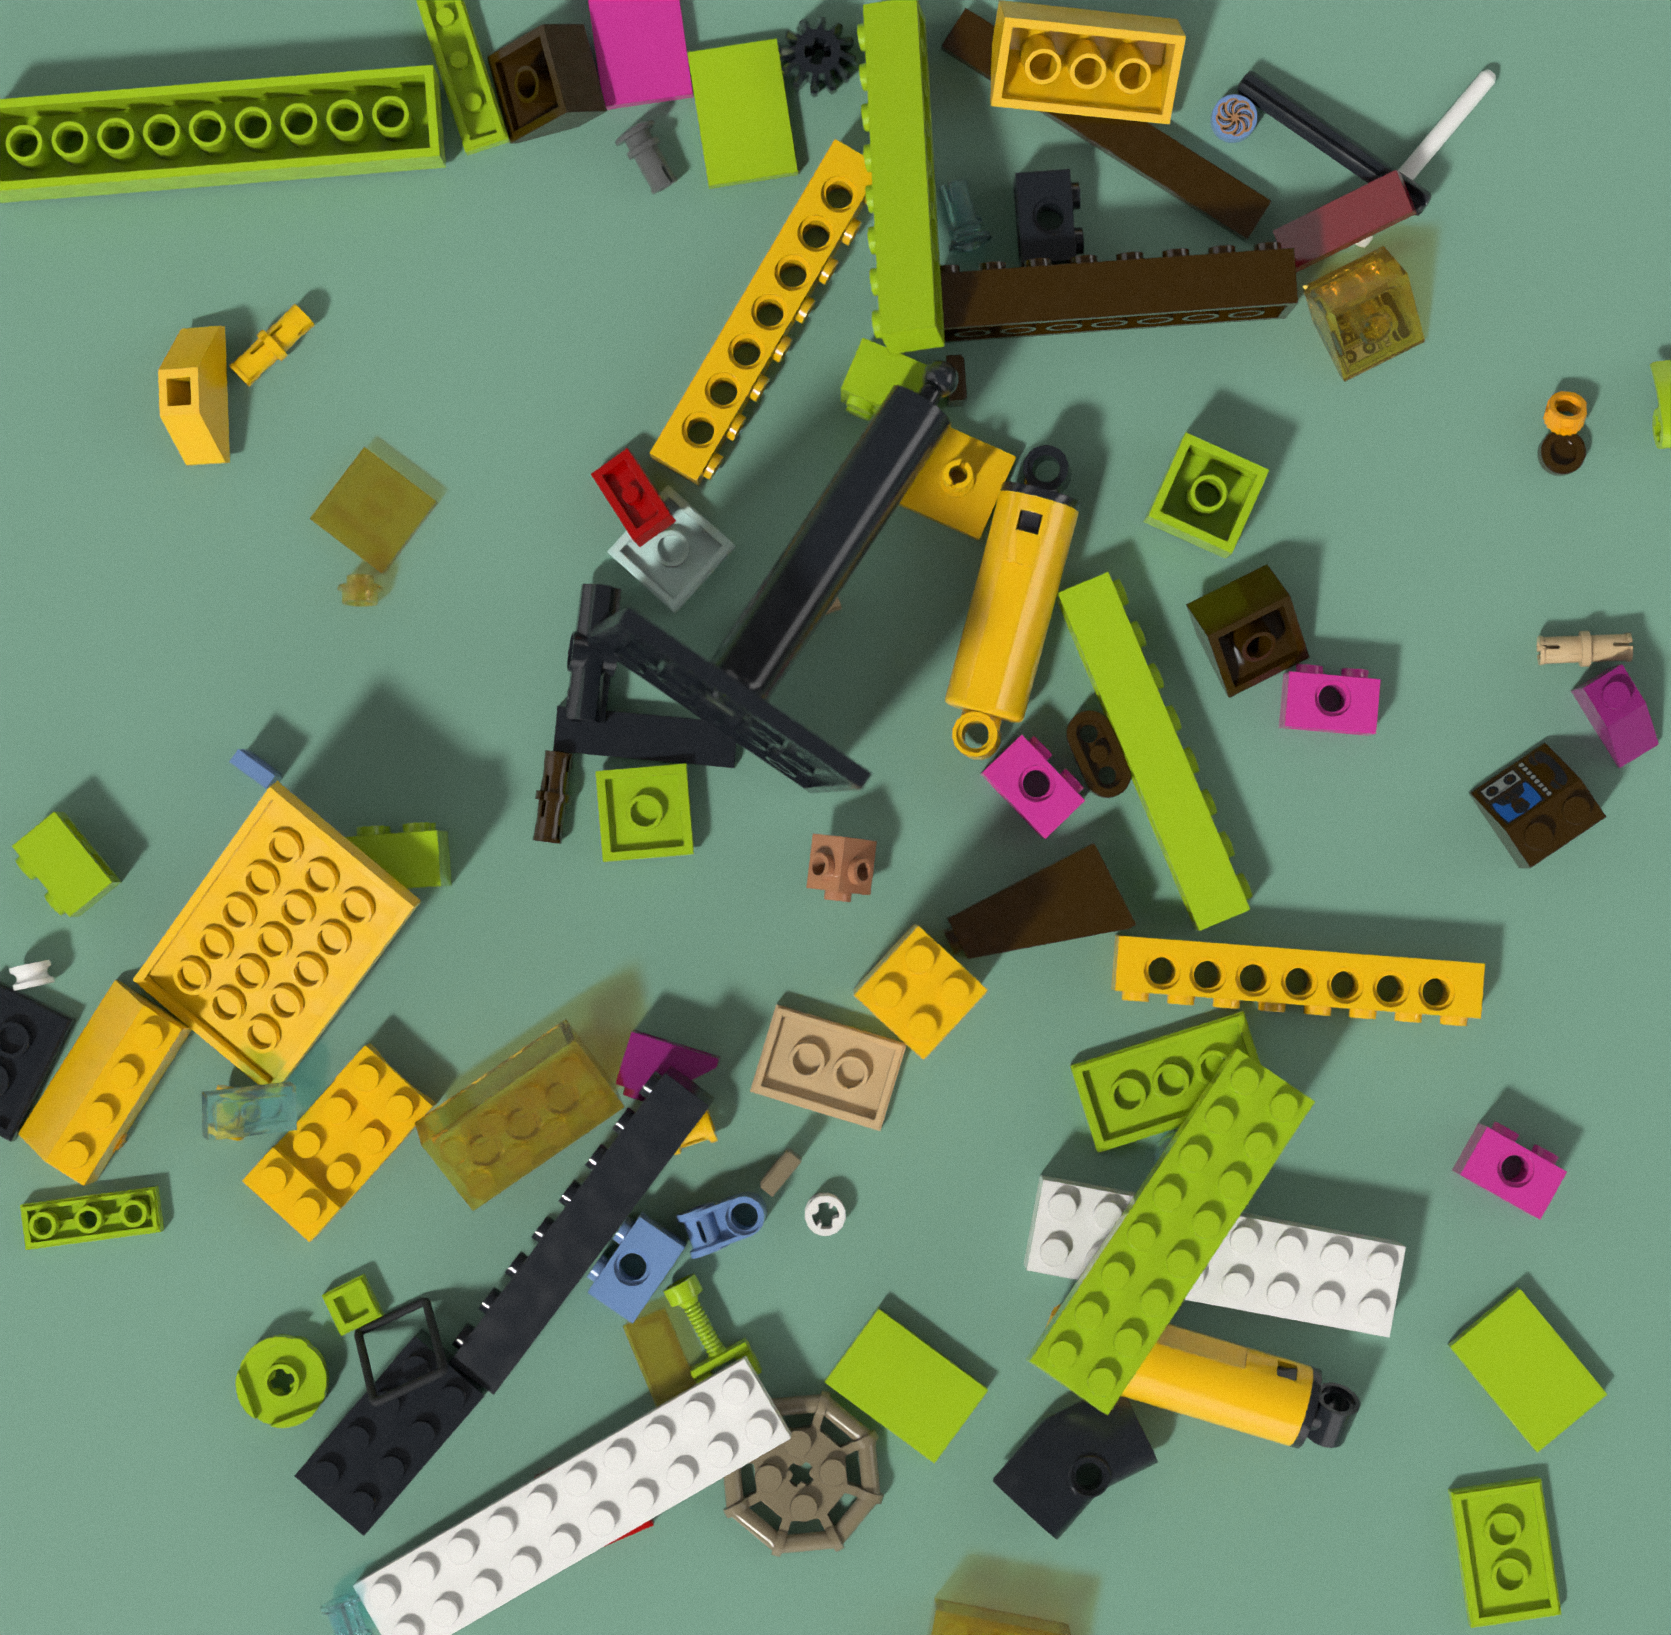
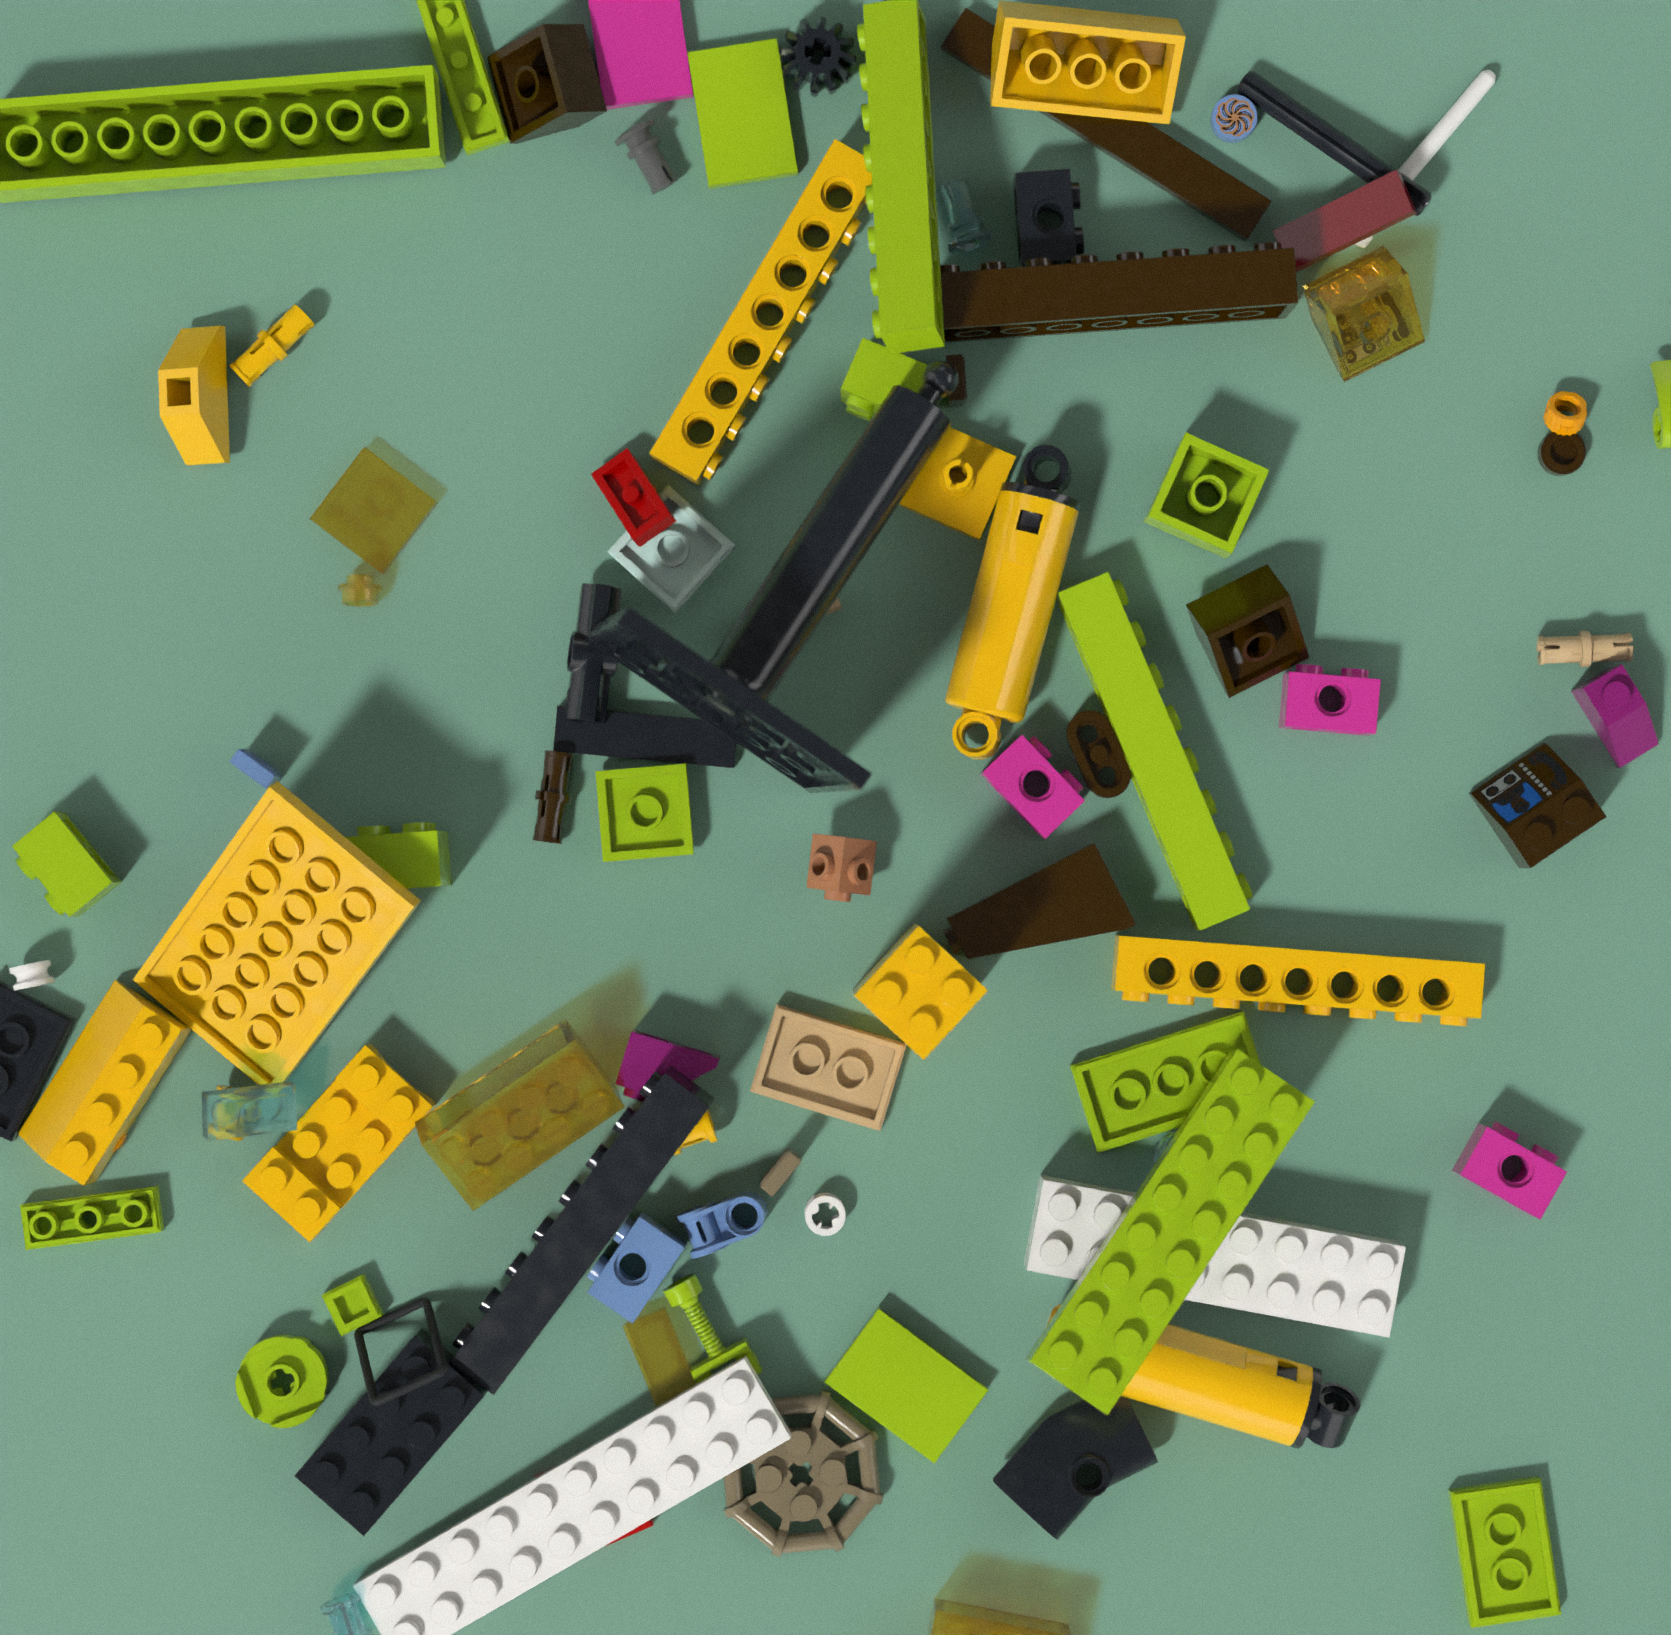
(1527, 1369): lime tile -> none

